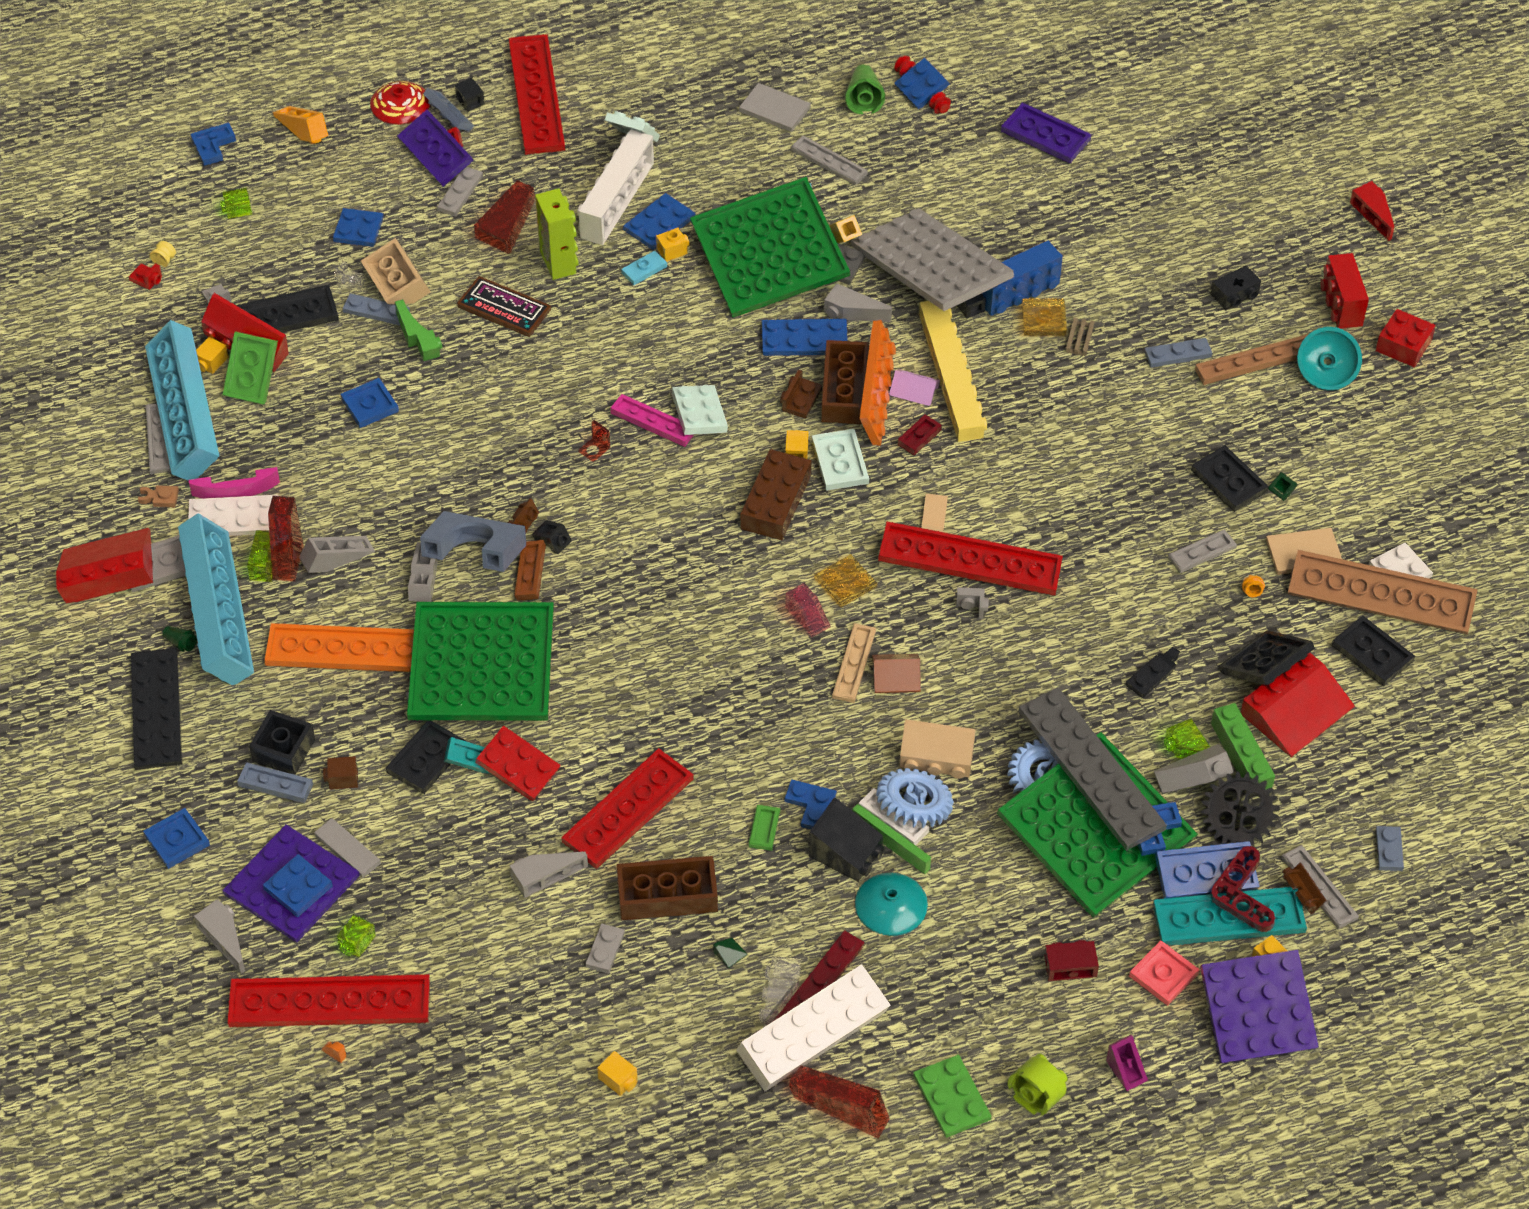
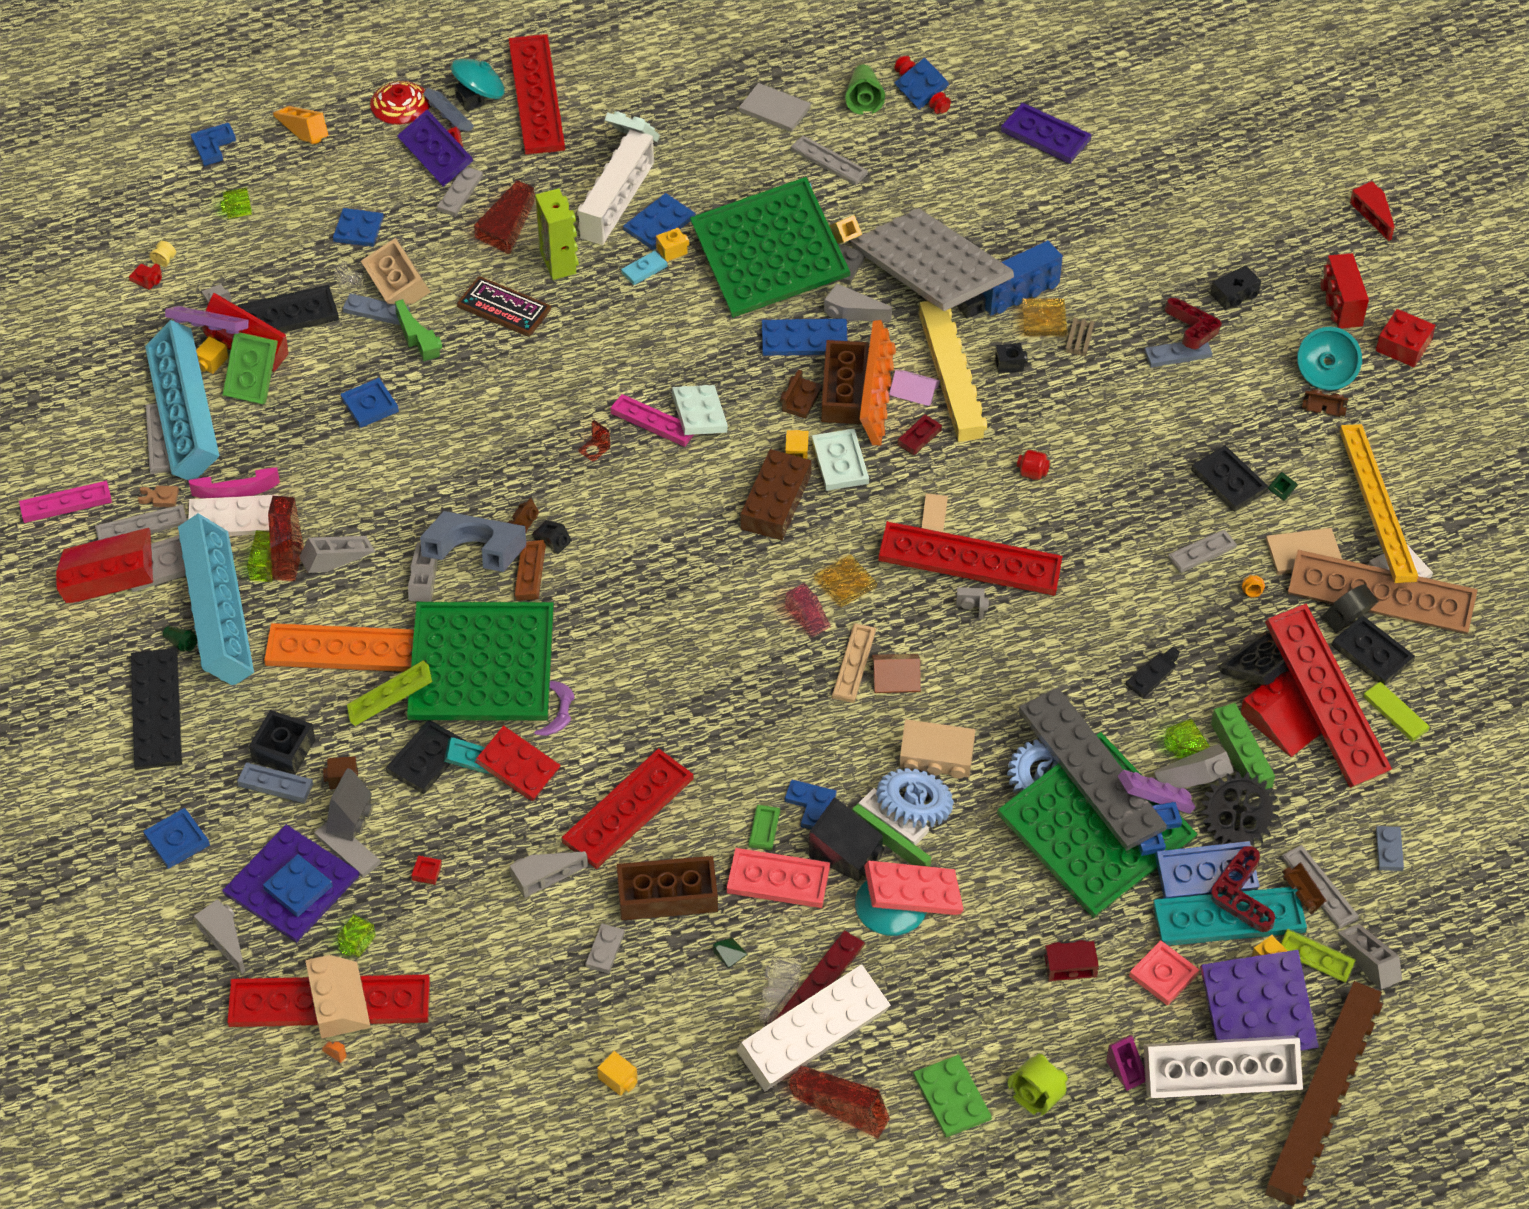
(65, 501): none -> dark pink plate
(155, 520): none -> light grey tile
(201, 318): none -> medium lavender plate
(337, 995): none -> tan slope
(349, 807): none -> dark grey slope
(389, 693): none -> lime plate
(426, 870): none -> red plate
(478, 77): none -> teal dish
(563, 718): none -> medium lavender piece
(778, 878): none -> coral plate
(913, 888): none -> coral plate
(1010, 358): none -> black brick
(1033, 464): none -> red head
(1156, 791): none -> medium lavender plate
(1202, 324): none -> dark red beam
(1223, 1066): none -> white brick
(1249, 360): medium nougat plate -> none
(1319, 955): none -> lime tile
(1323, 1095): none -> reddish brown brick
(1328, 695): none -> red plate
(1333, 402): none -> reddish brown hinge
(1350, 606): none -> pearl dark grey brick
(1373, 956): none -> light grey slope
(1378, 504): none -> yellow plate
(1396, 711): none -> lime tile

